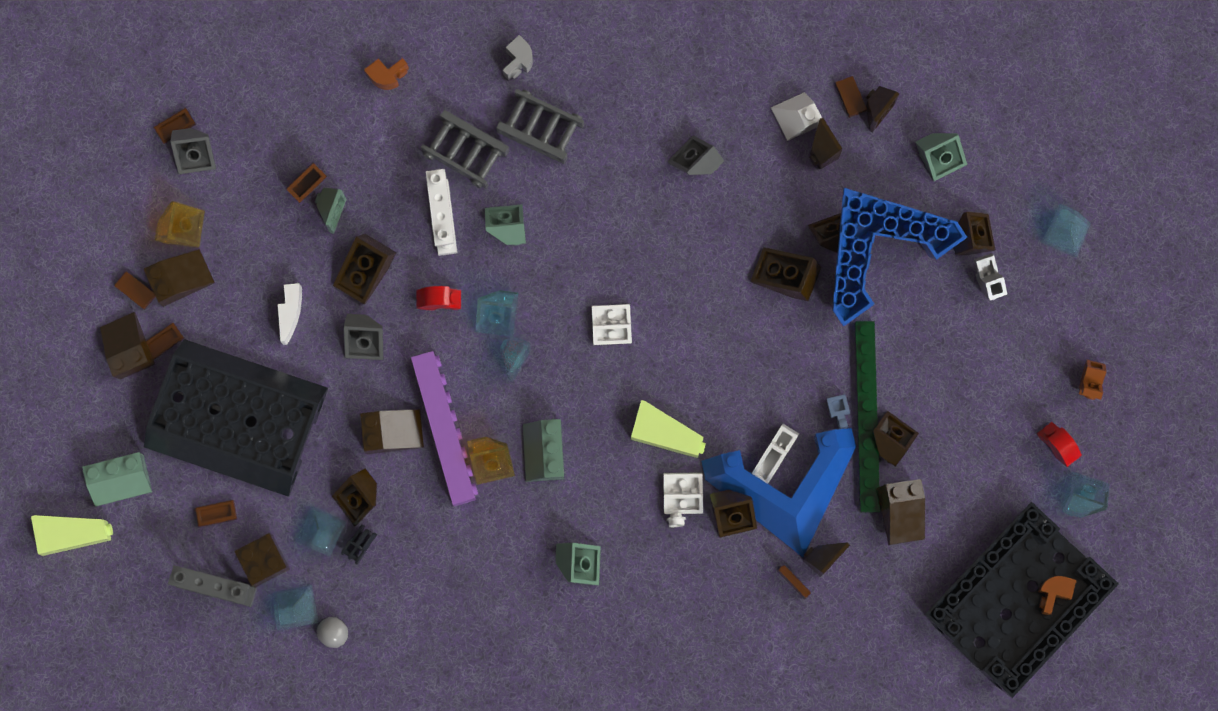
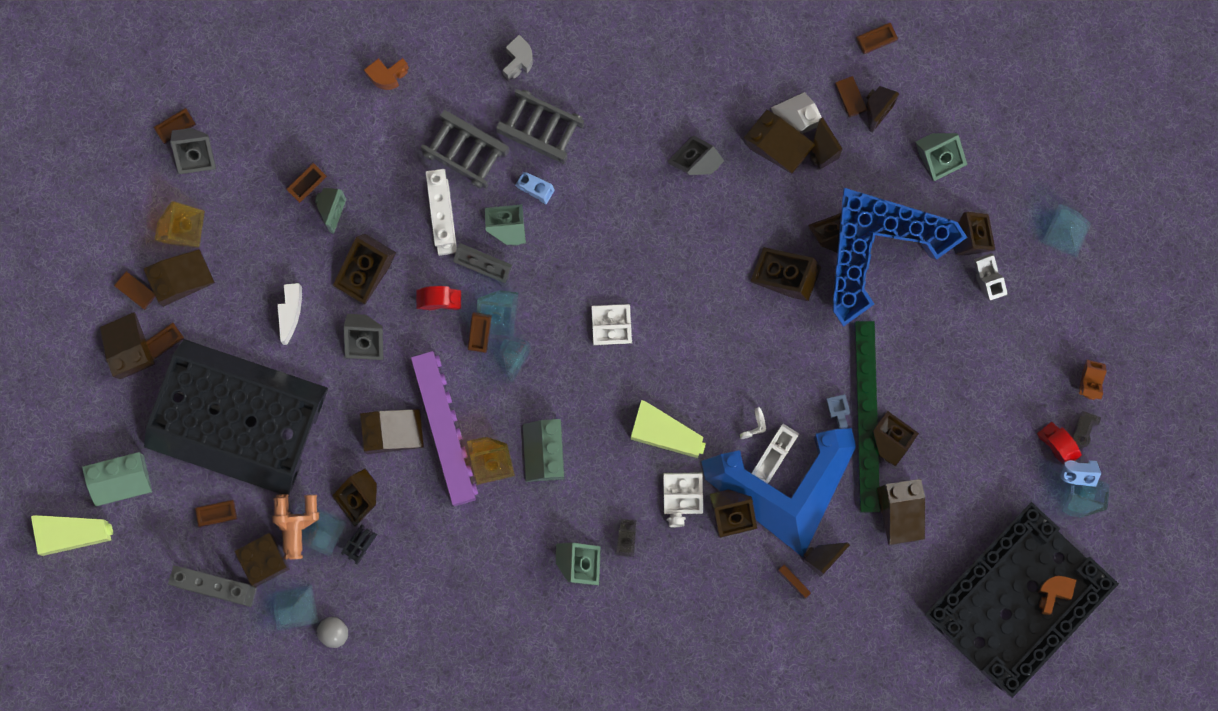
(294, 523): none -> nougat wheel
(479, 332): none -> reddish brown tile
(482, 263): none -> dark grey plate
(535, 187): none -> light blue leg
(626, 538): none -> clear smoke leg
(761, 424): none -> white piece
(778, 142): none -> dark brown slope
(877, 38): none -> reddish brown tile
(1081, 473): none -> light blue leg
(1083, 428): none -> clear smoke leg

